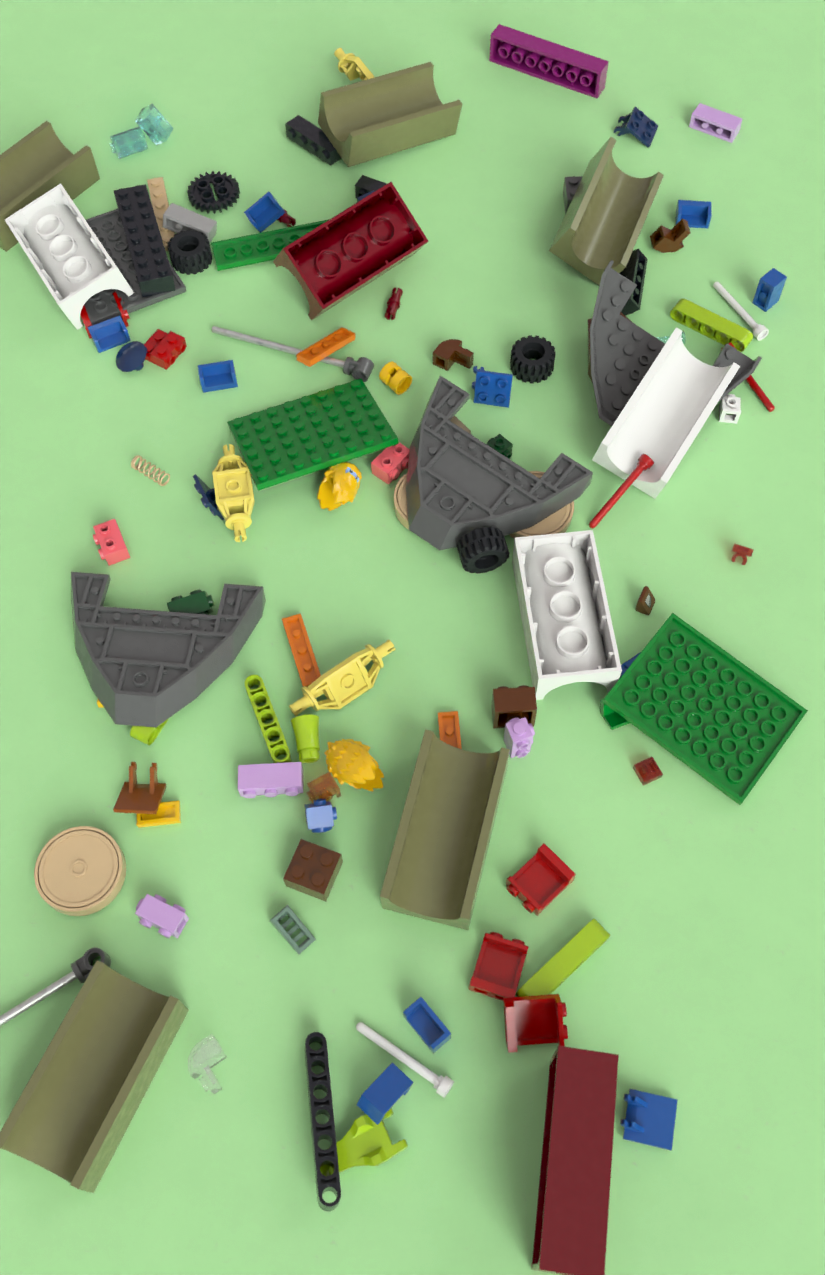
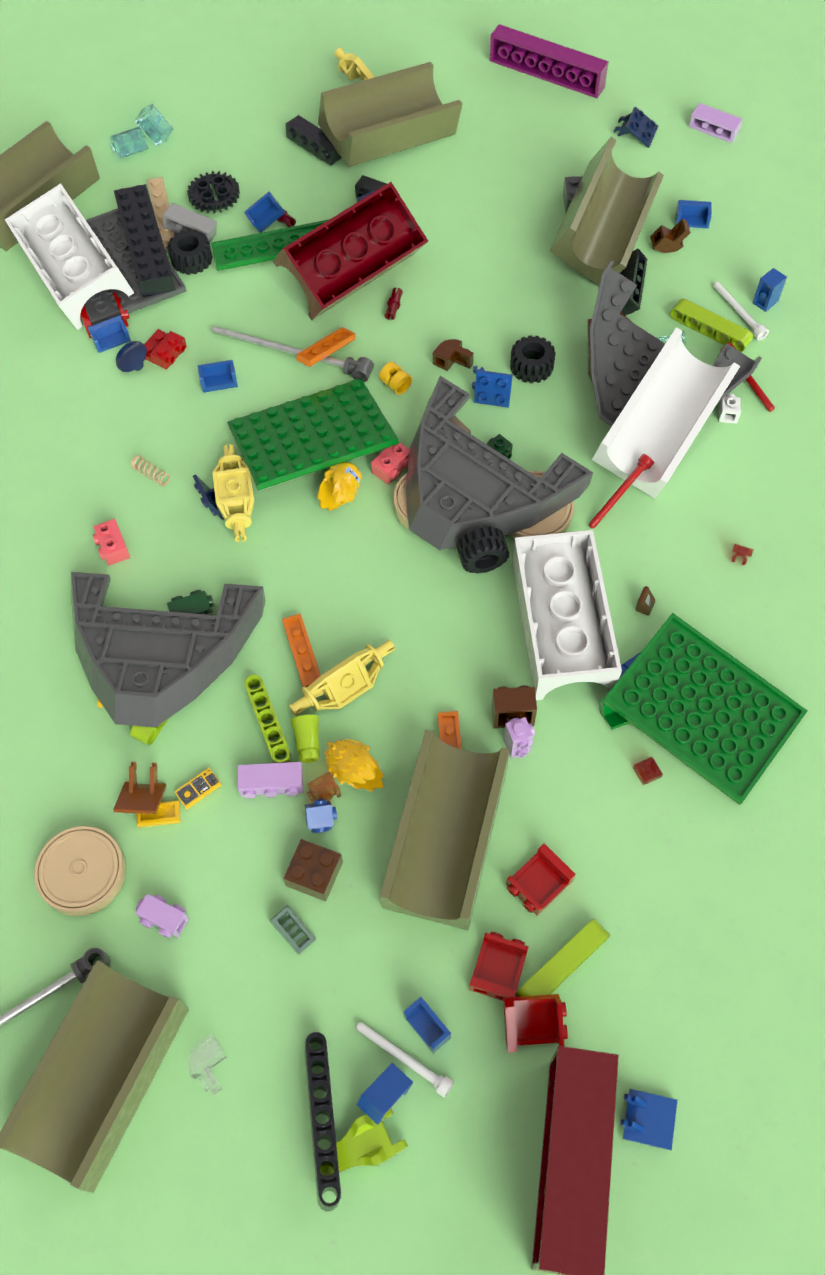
(197, 788): none -> tile

